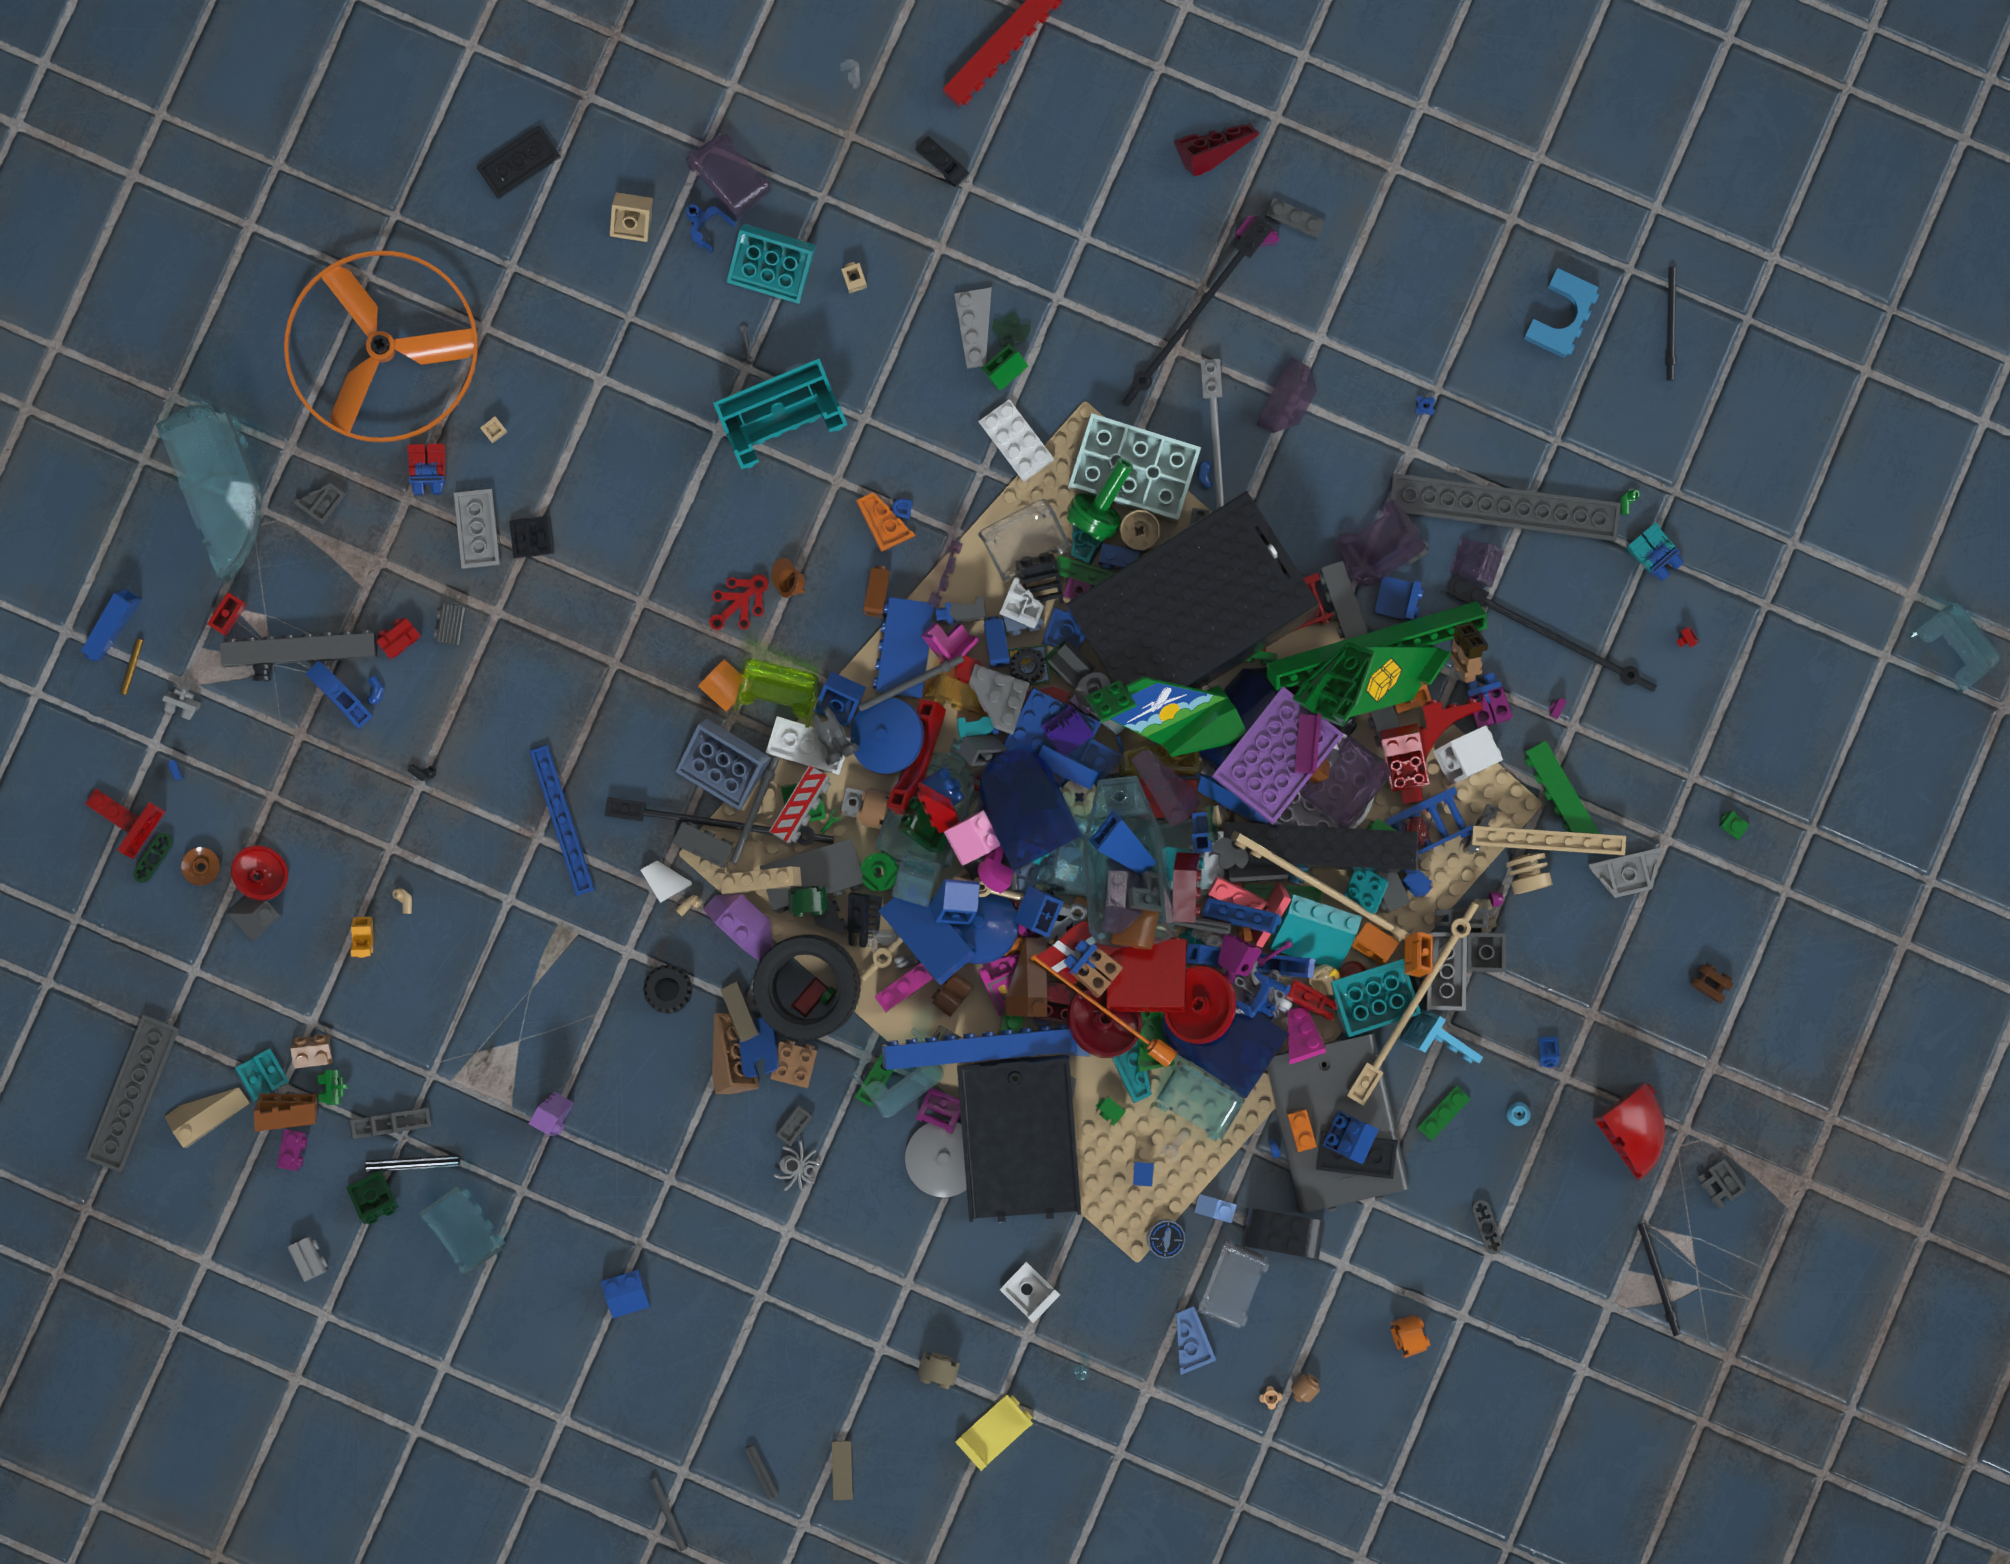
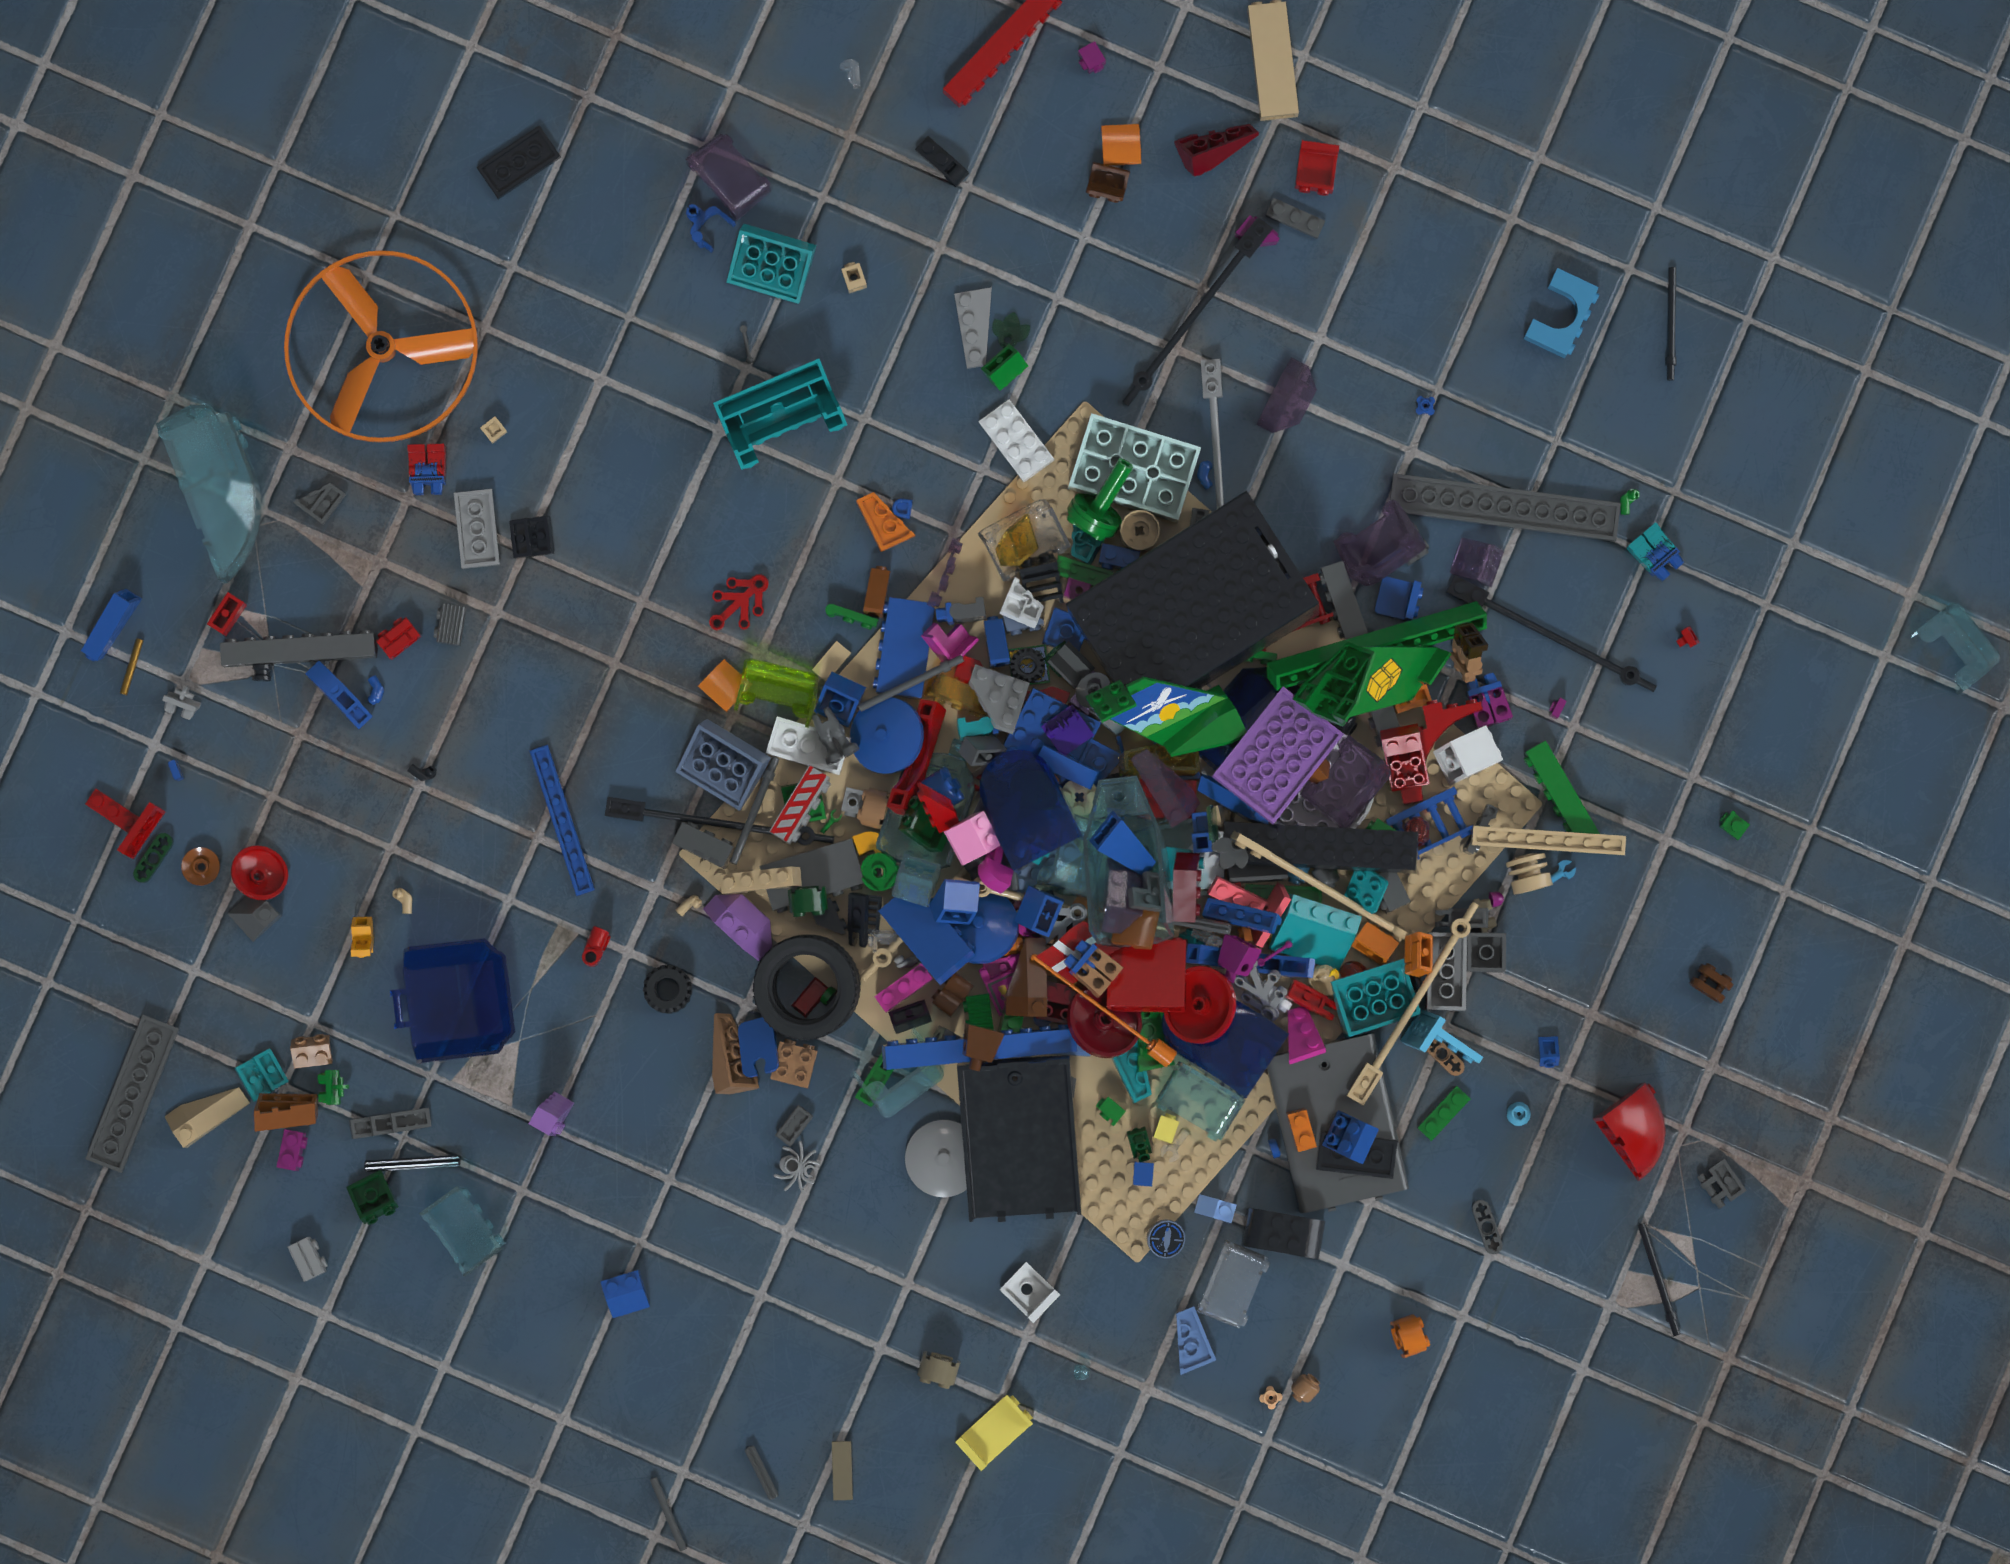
(455, 1000): none -> clear blue windscreen
(597, 944): none -> red piece
(631, 217): tan slope -> none
(664, 880): white slope -> none
(740, 1011): dark tan tile -> none
(787, 578): dark orange piece -> none
(831, 661): none -> tan tile
(850, 616): none -> green plate
(866, 842): none -> light orange brick
(910, 1016): none -> black slope
(942, 1104): magenta plate -> none
(979, 1011): none -> green brick
(980, 1045): none -> reddish brown torso
(1017, 543): none -> clear yellow slope
(1091, 58): none -> magenta brick
(1107, 182): none -> reddish brown bracket
(1121, 144): none -> orange slope
(1139, 1144): none -> dark green hips
(1166, 1128): none -> light yellow brick
(1261, 1003): blue piece -> none
(1272, 60): none -> tan brick
(1307, 743): magenta panel -> none
(1316, 167): none -> red panel
(1326, 876): none -> dark grey head
(1417, 883): blue brick -> none
(1448, 1067): none -> medium nougat beam
(1558, 874): none -> dark azure bar
(1628, 873): light grey wing -> none

